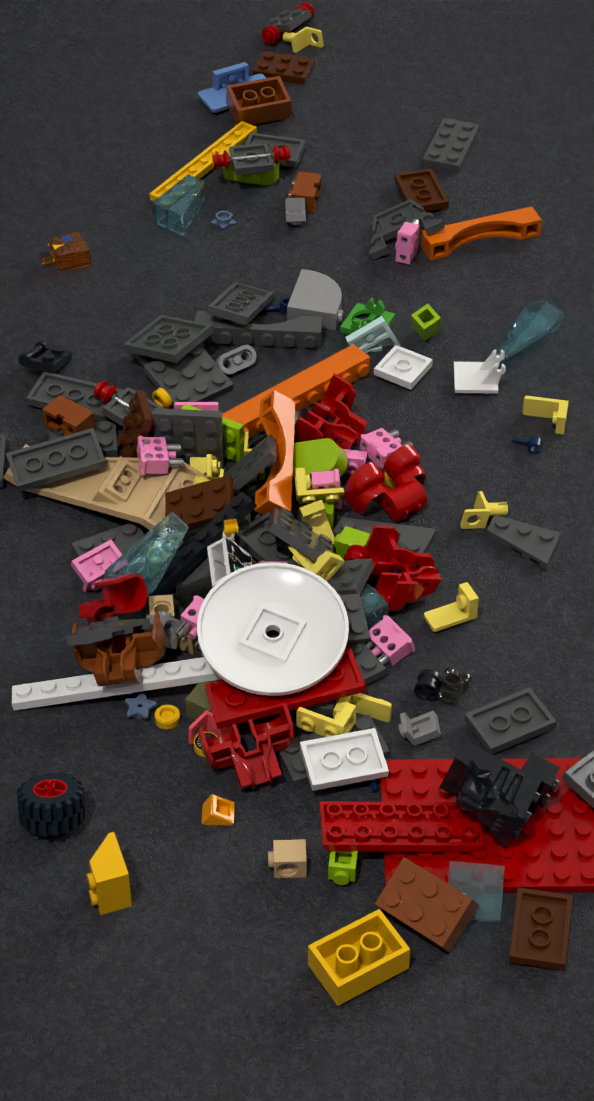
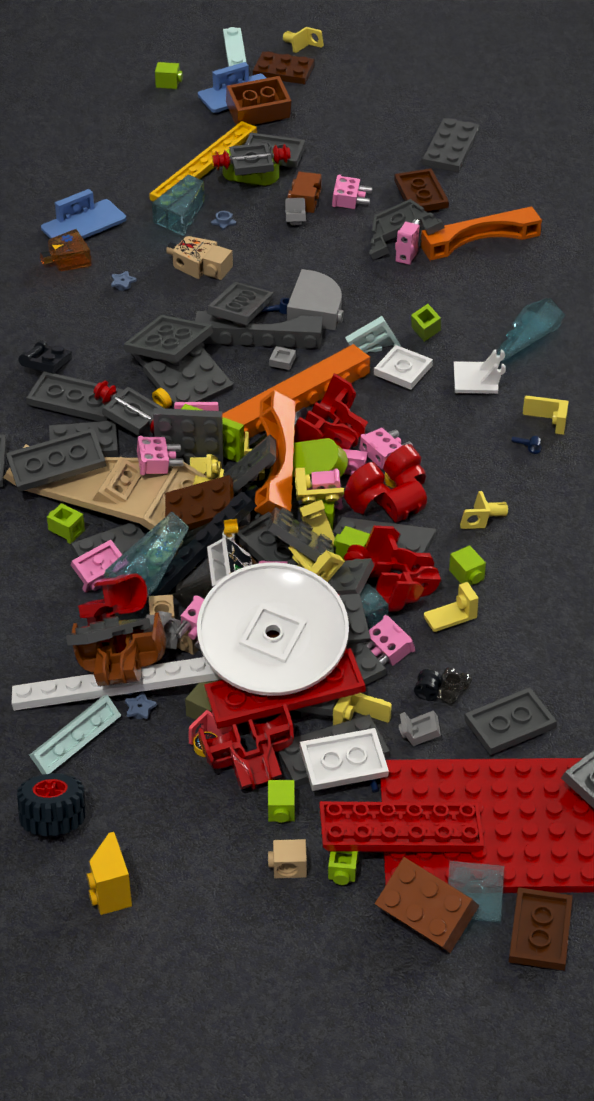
(66, 523): none -> lime brick
(67, 416): dark orange brick -> none
(75, 735): none -> light aqua plate
(84, 215): none -> medium blue bracket
(122, 281): none -> sand blue plate
(135, 424): reddish brown plate -> none
(167, 717): yellow tile -> none
(168, 75): none -> lime brick
(189, 254): none -> tan torso
(217, 262): none -> tan brick
(218, 811): light orange slope -> none
(234, 46): none -> light aqua plate
(235, 361): light grey plate -> none
(281, 801): none -> lime brick
(282, 358): none -> light grey plate
(286, 22): dark grey plate -> none
(326, 726): light yellow bracket -> none
(349, 192): none -> bright pink piece
(358, 957): yellow brick -> none
(374, 311): bright green piece -> none
(467, 566): none -> lime brick
(499, 791): black brick -> none
(526, 538): dark grey wing -> none

